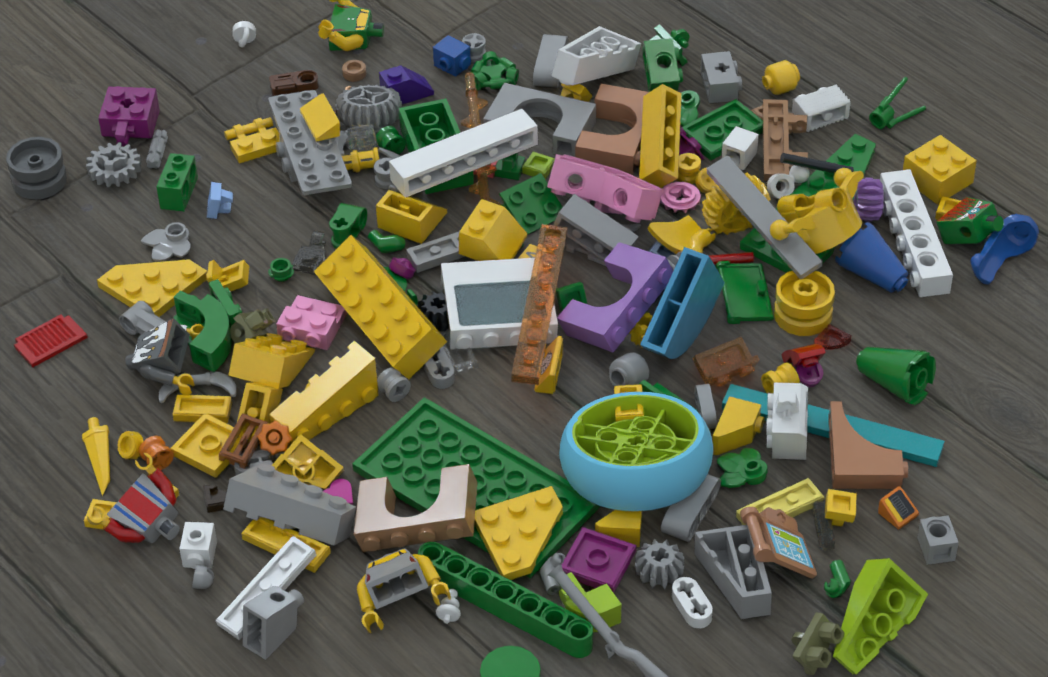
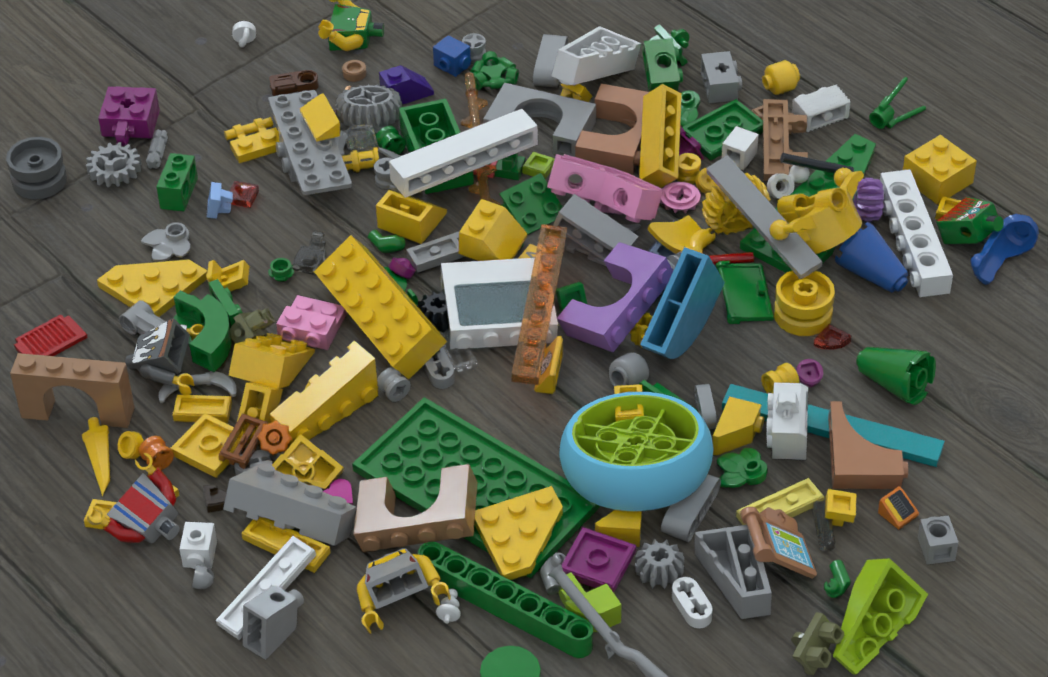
(102, 380): none -> medium nougat arch
(244, 193): none -> clear red tile
(346, 222): green piece -> none
(724, 362): clear orange bracket -> none
(806, 355): red slope -> none

